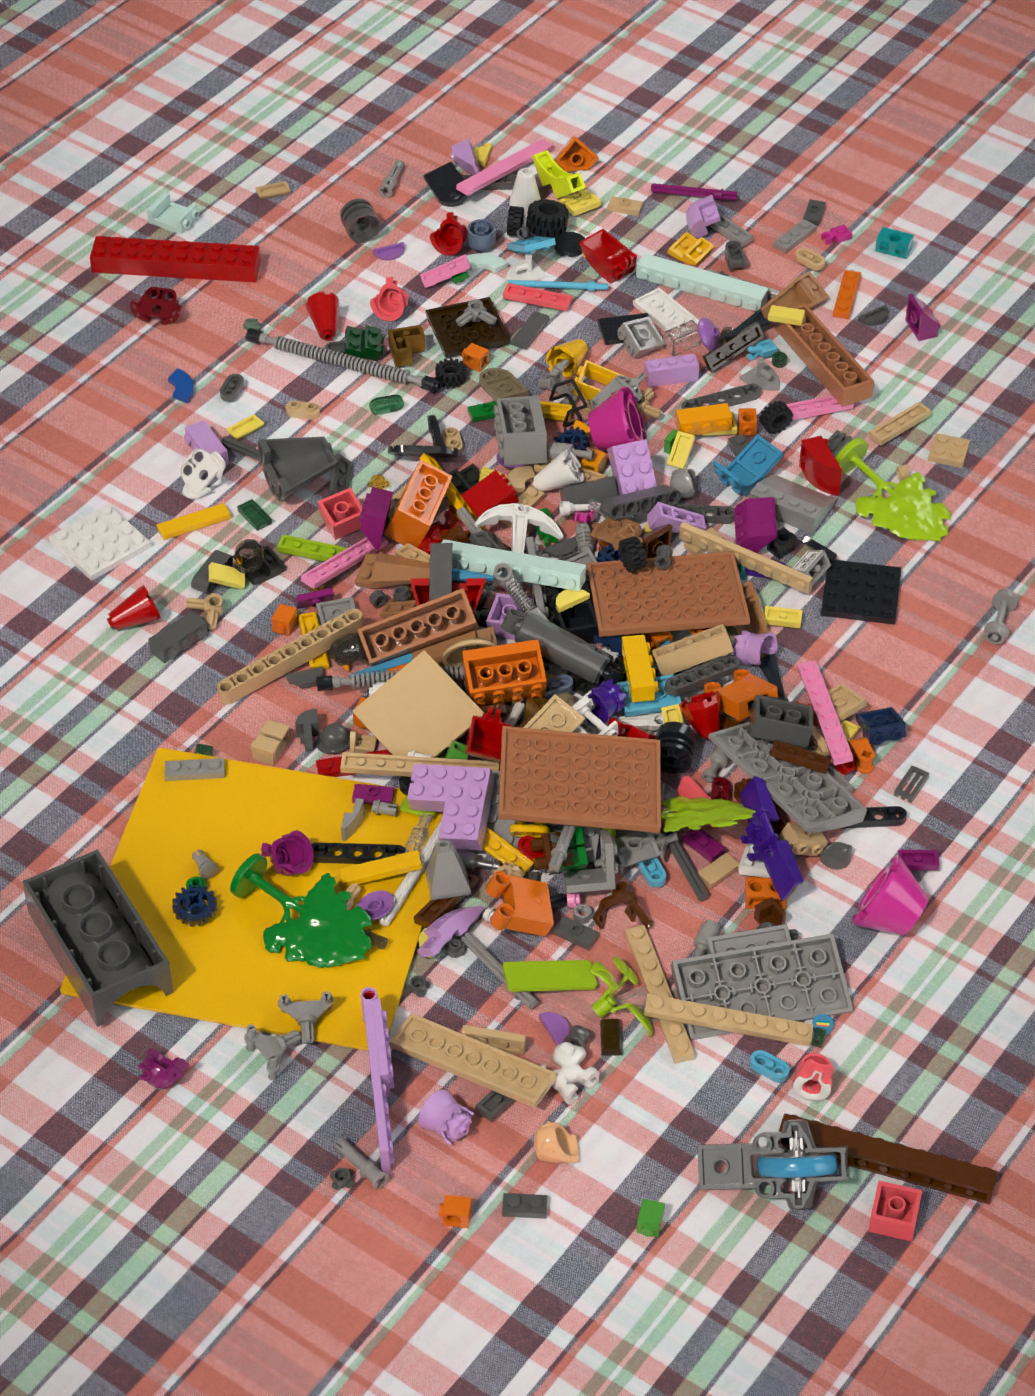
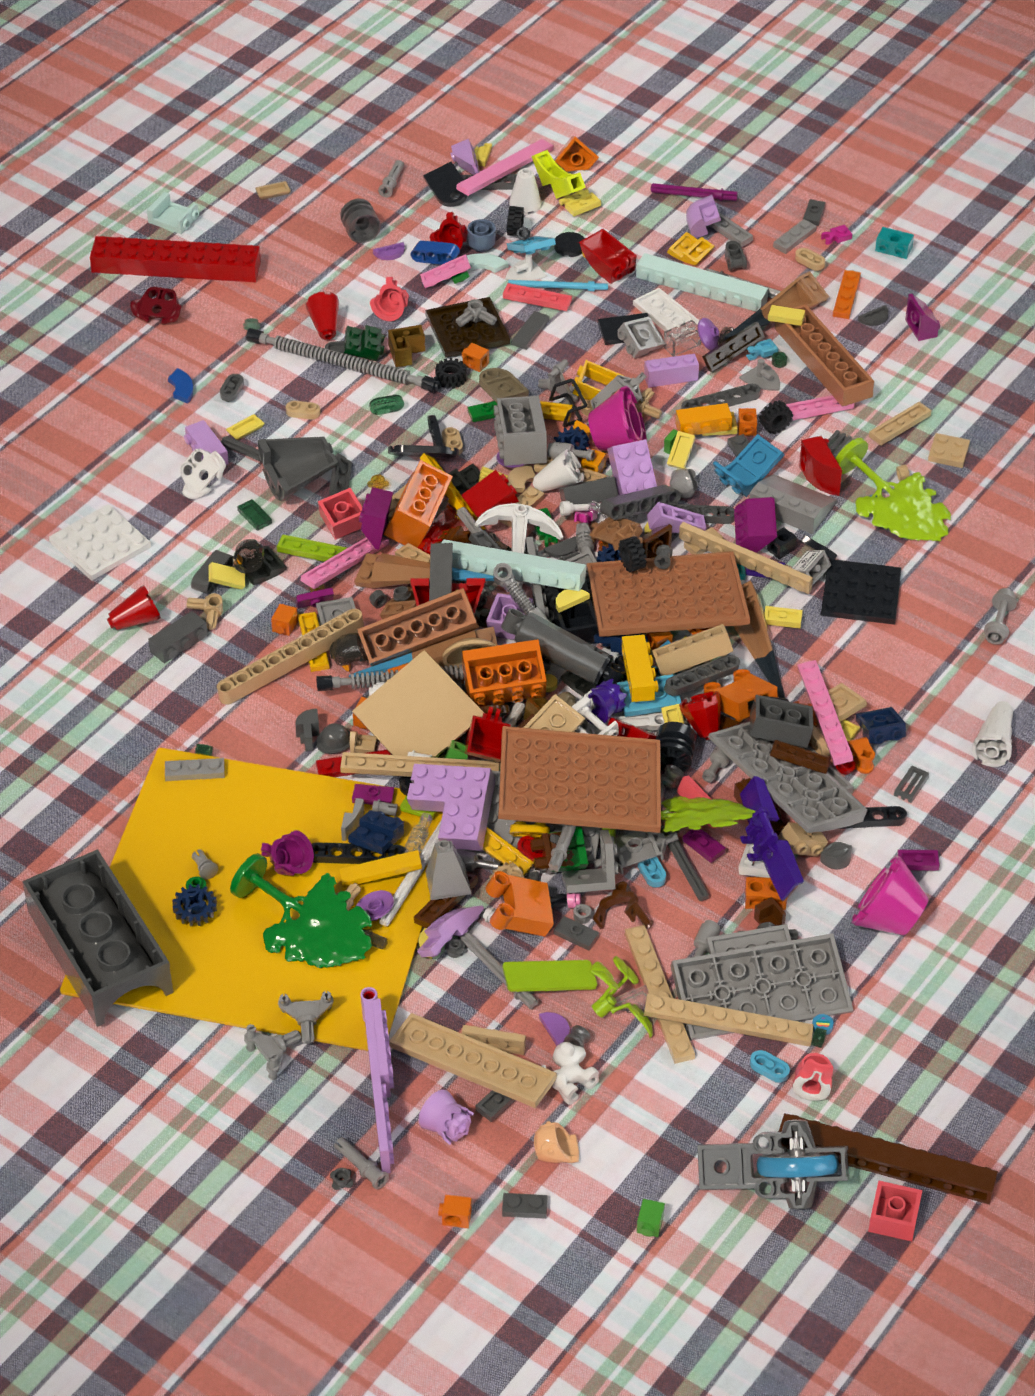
(161, 1071): magenta helmet -> none
(193, 521): yellow tile -> none
(270, 742): tan piece -> none
(305, 678): dark grey tile -> none
(377, 831): none -> dark blue plate
(418, 981): dark grey plate -> none
(434, 252): none -> blue beam
(547, 218): black tyre -> none
(558, 685): sand blue plate -> none
(572, 351): yellow cone -> none
(611, 1037): dark brown tile -> none
(625, 206): tan plate -> none
(671, 776): none -> flat silver wheel
(718, 870): tan tile -> none
(724, 793): dark red beam -> none
(749, 646): lavender hat -> none
(994, 739): none -> white cone

